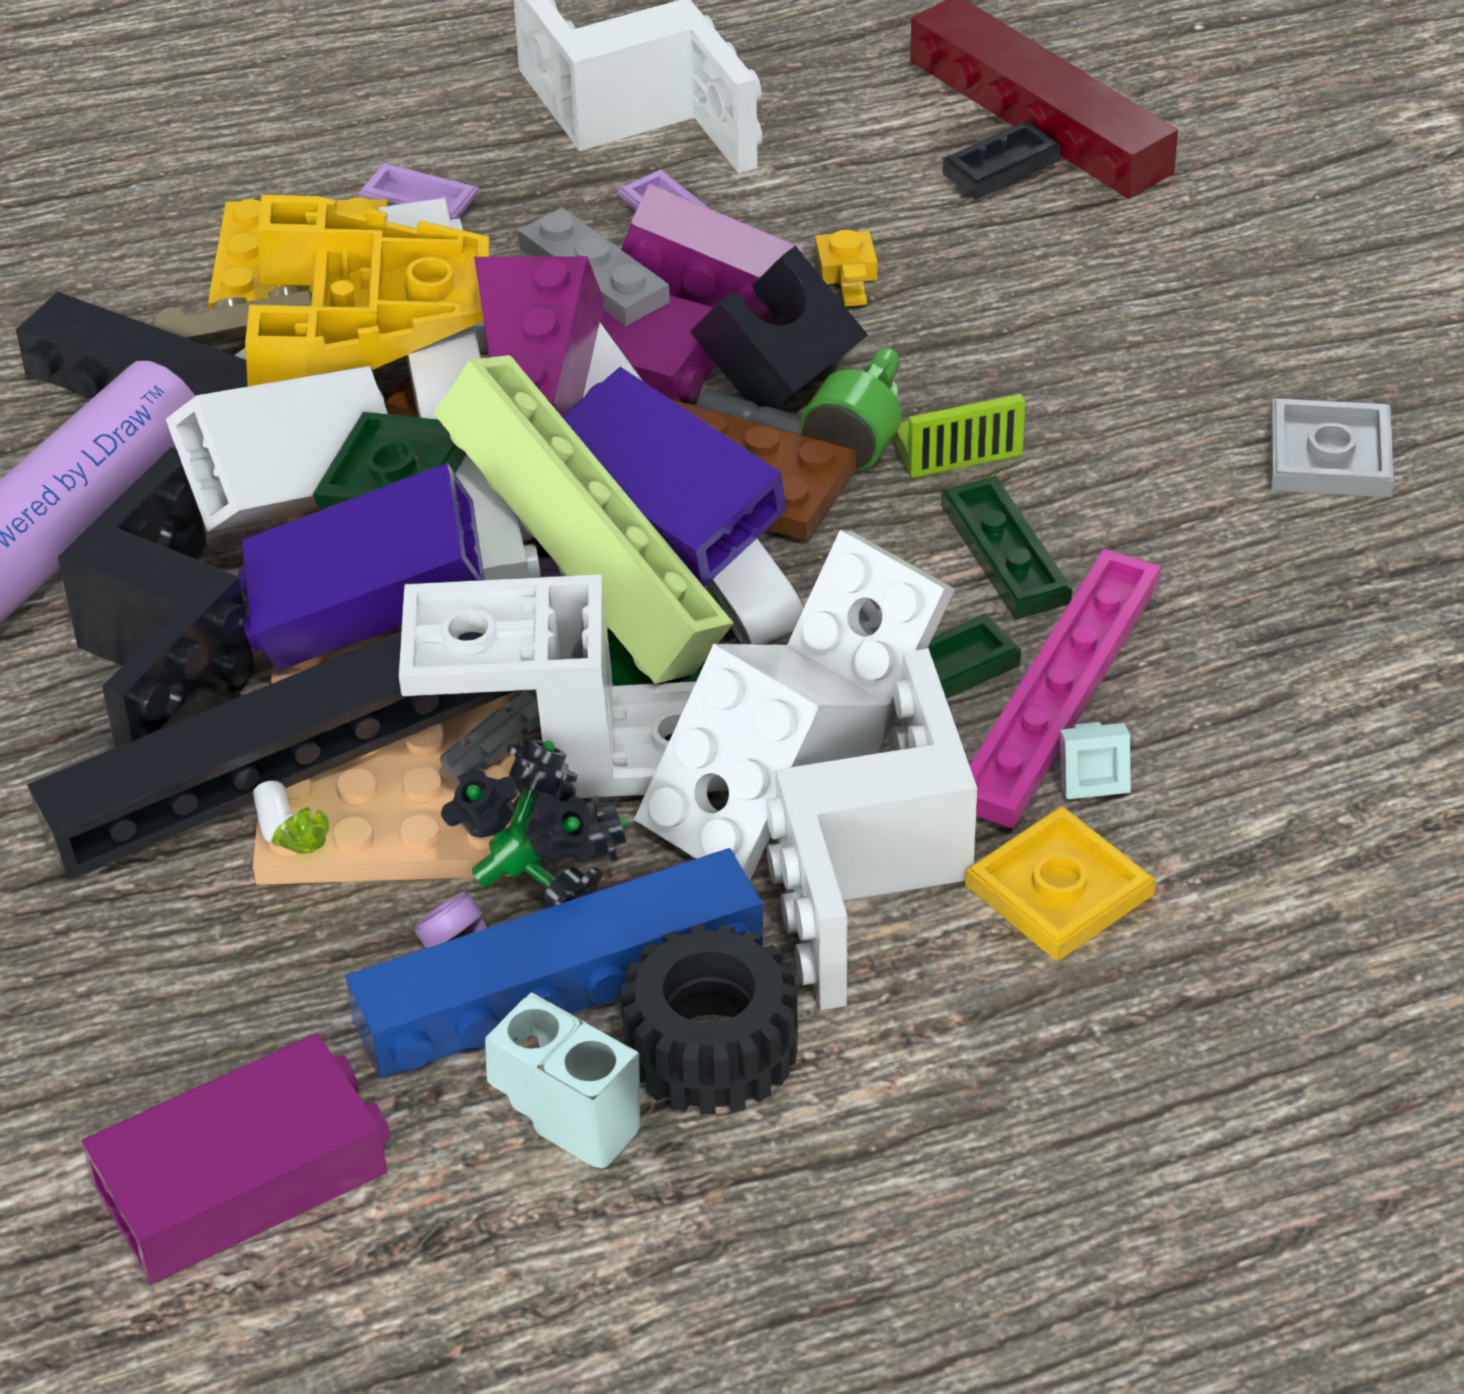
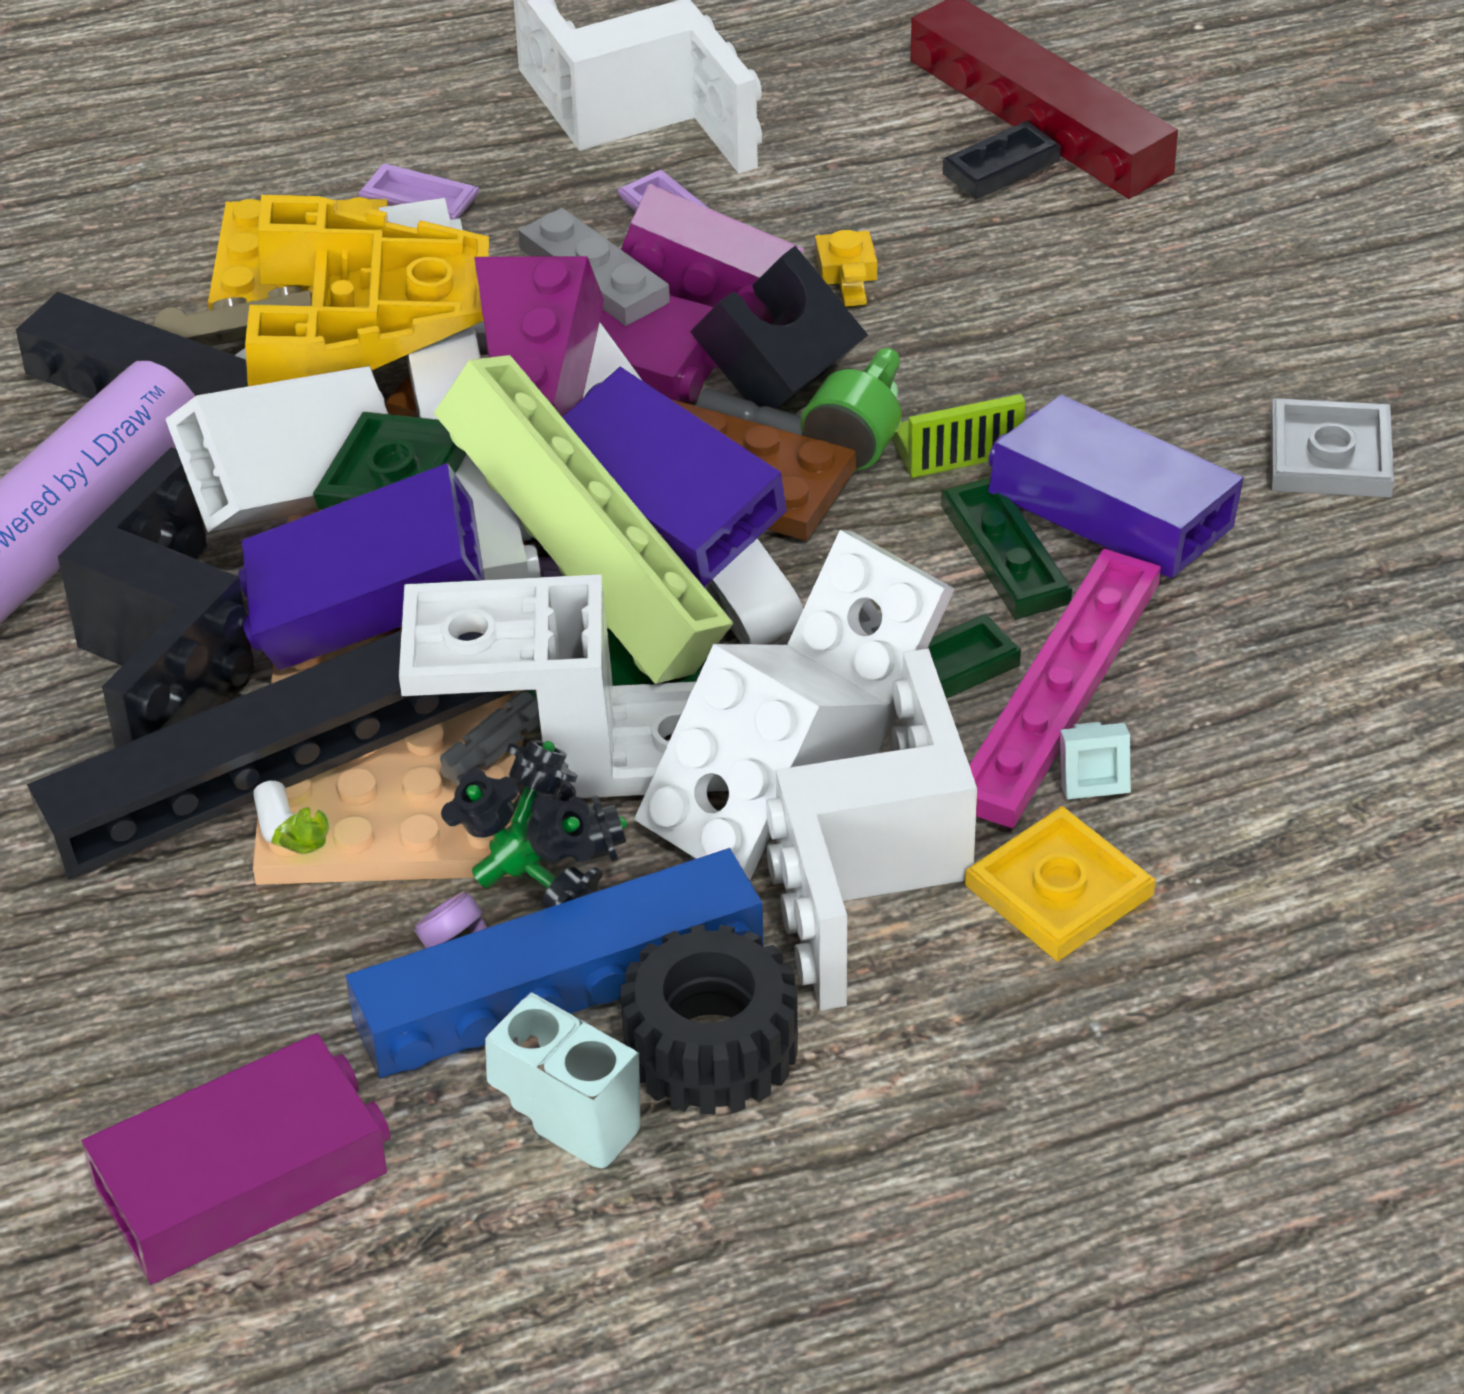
(1115, 484): none -> brick

